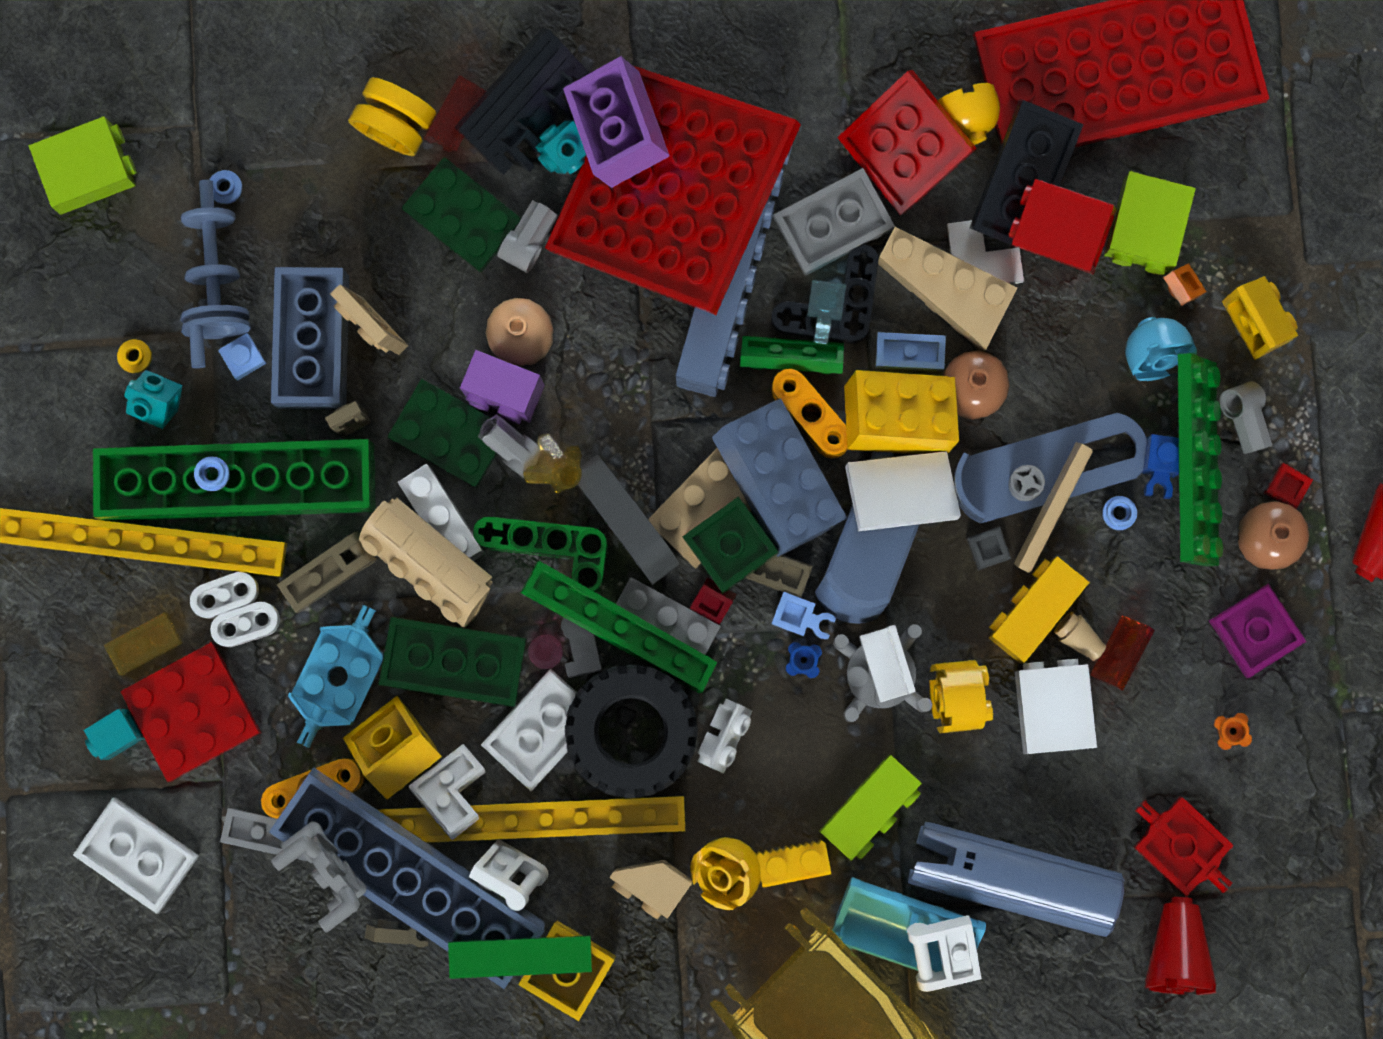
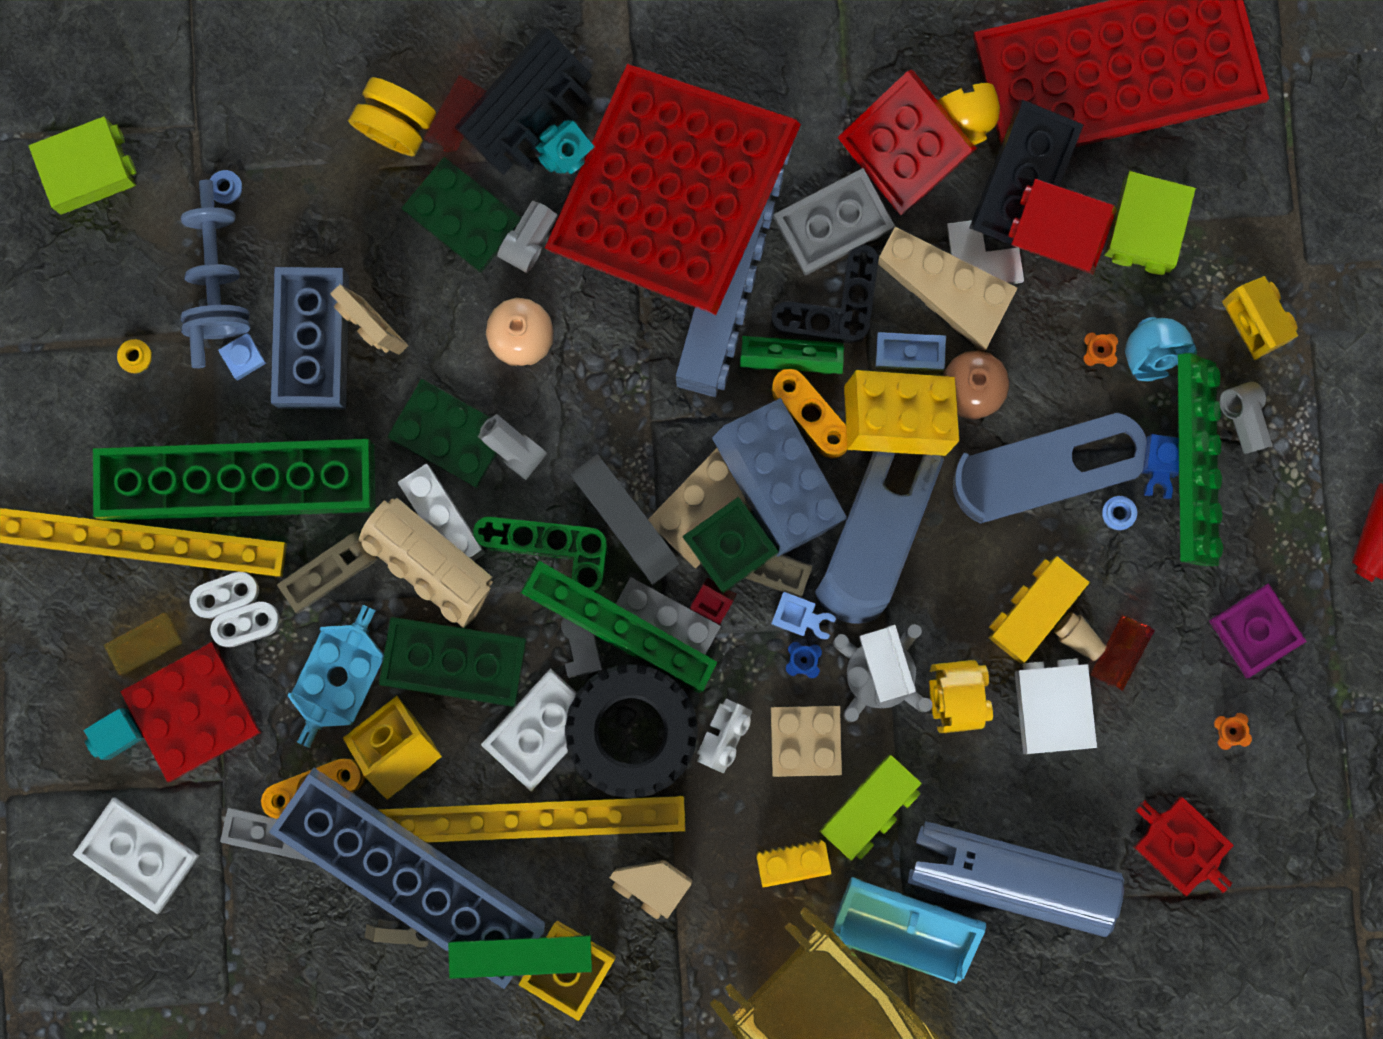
(153, 399): teal brick -> none
(202, 469): light blue plate -> none
(328, 872): light grey plate -> none
(348, 419): dark tan plate -> none
(441, 788): white tile -> none
(499, 867): white plate -> none
(502, 387): medium lavender brick -> none
(545, 651): clear pink plate -> none
(554, 466): clear yellow rock -> none
(616, 122): medium lavender brick -> none
(726, 872): yellow cylinder -> none
(806, 741): none -> tan plate
(826, 304): clear light blue plate -> none
(902, 491): white tile -> none
(956, 951): white plate -> none
(988, 548): dark grey tile -> none
(1029, 478): light grey wheel -> none
(1053, 507): tan tile -> none
(1108, 343): none -> orange plate
(1181, 952): red cone -> none
(1184, 284): orange plate -> none
(1273, 535): nougat cylinder -> none
(1288, 486): red tile -> none

